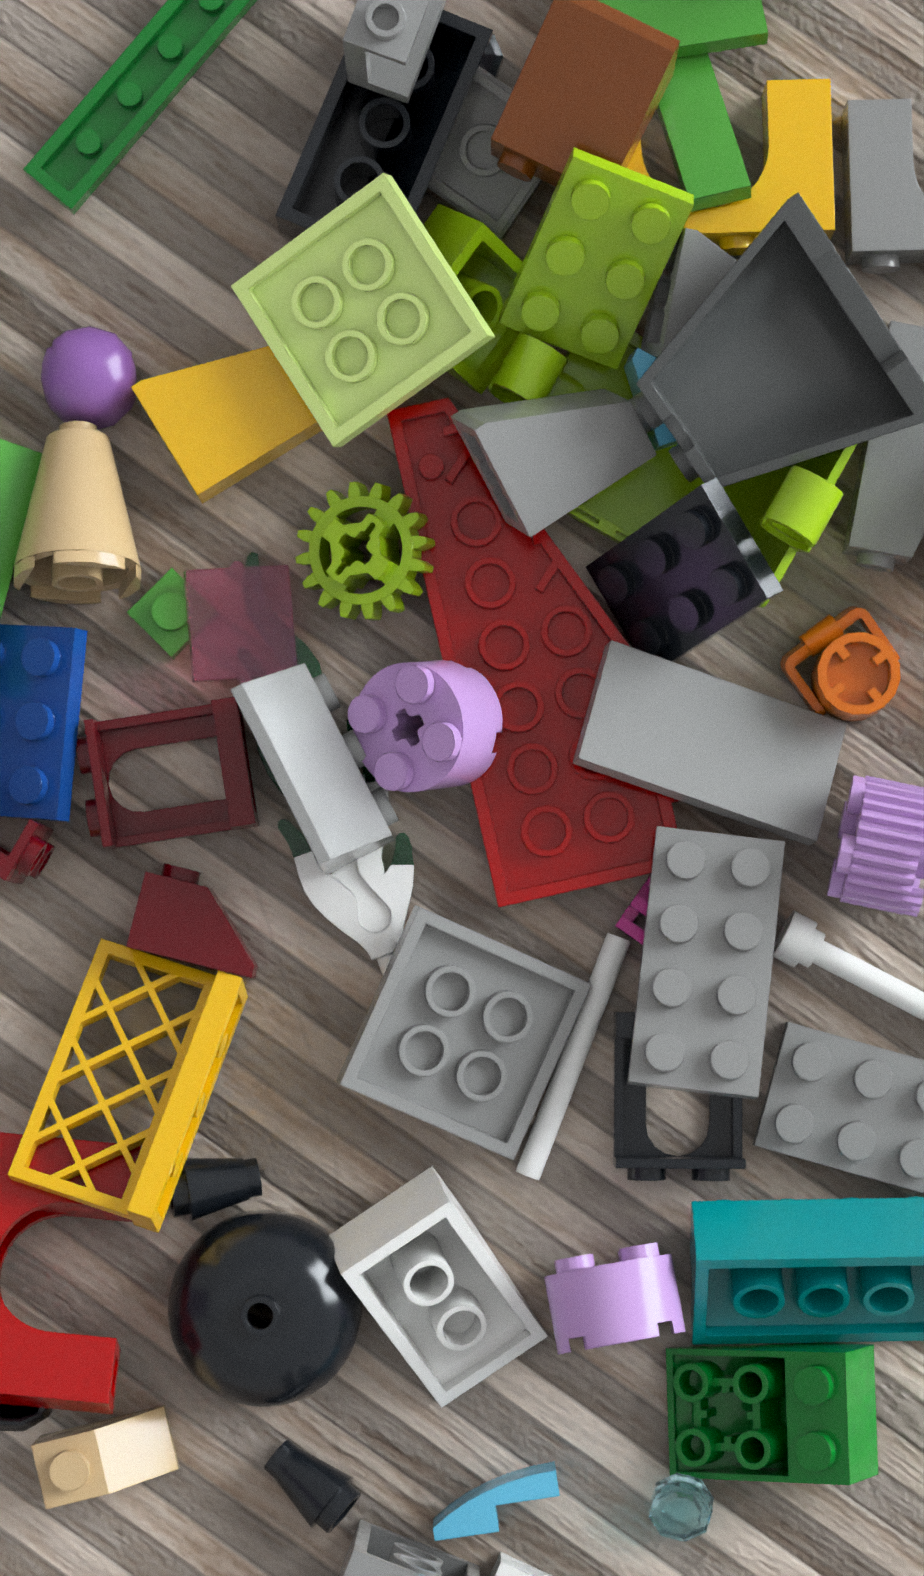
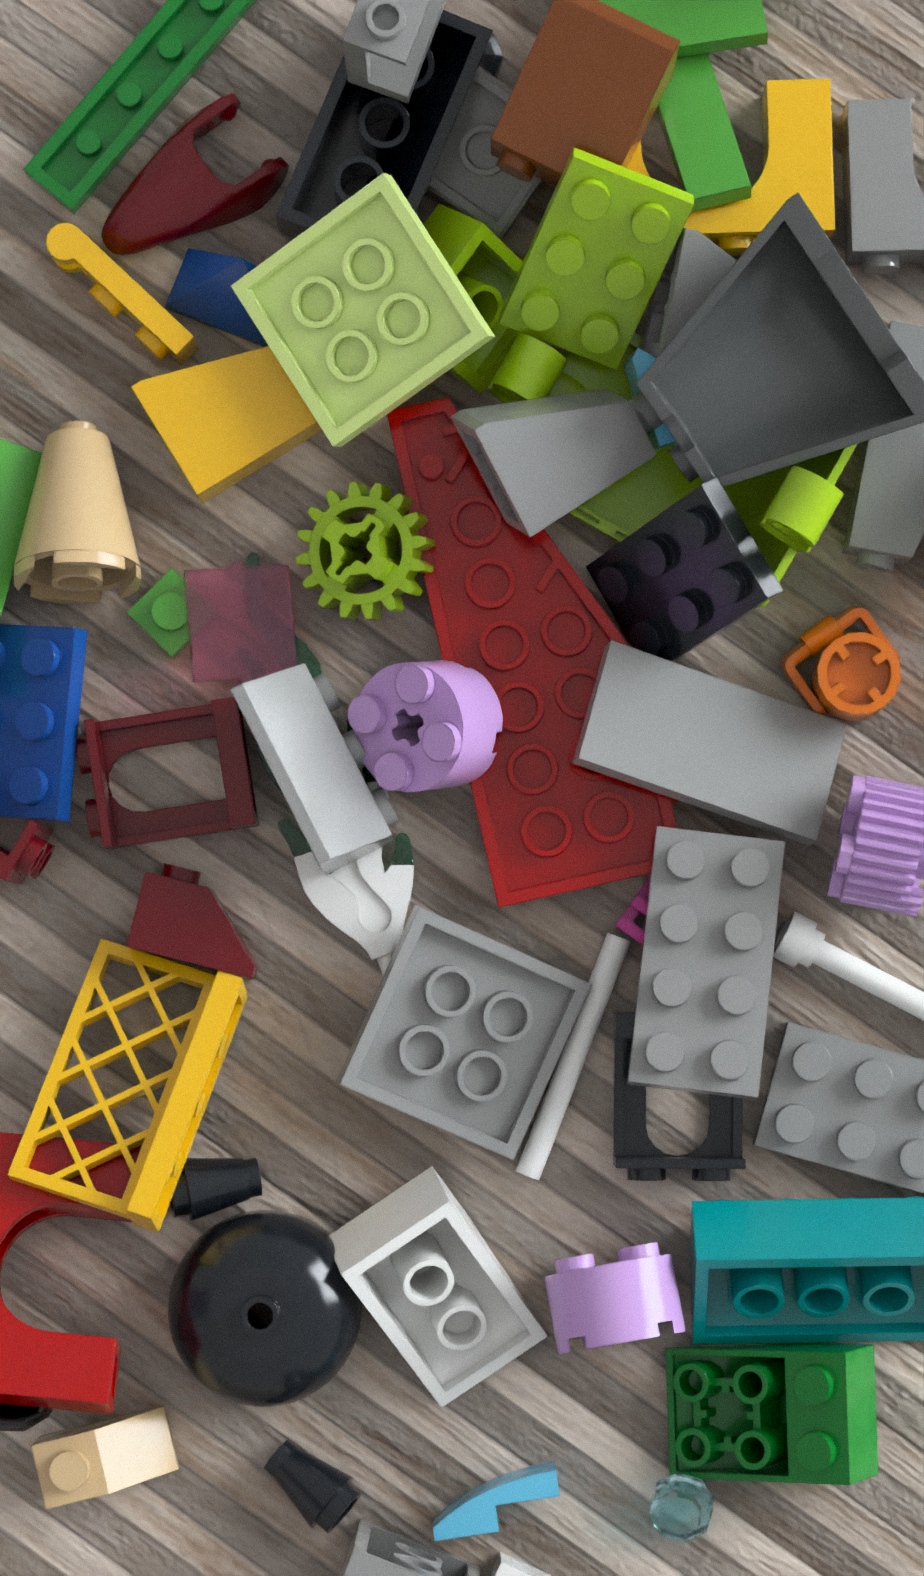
(89, 377): medium lavender hair -> none
(119, 292): none -> yellow plate
(181, 194): none -> dark red animal
(206, 294): none -> blue slope

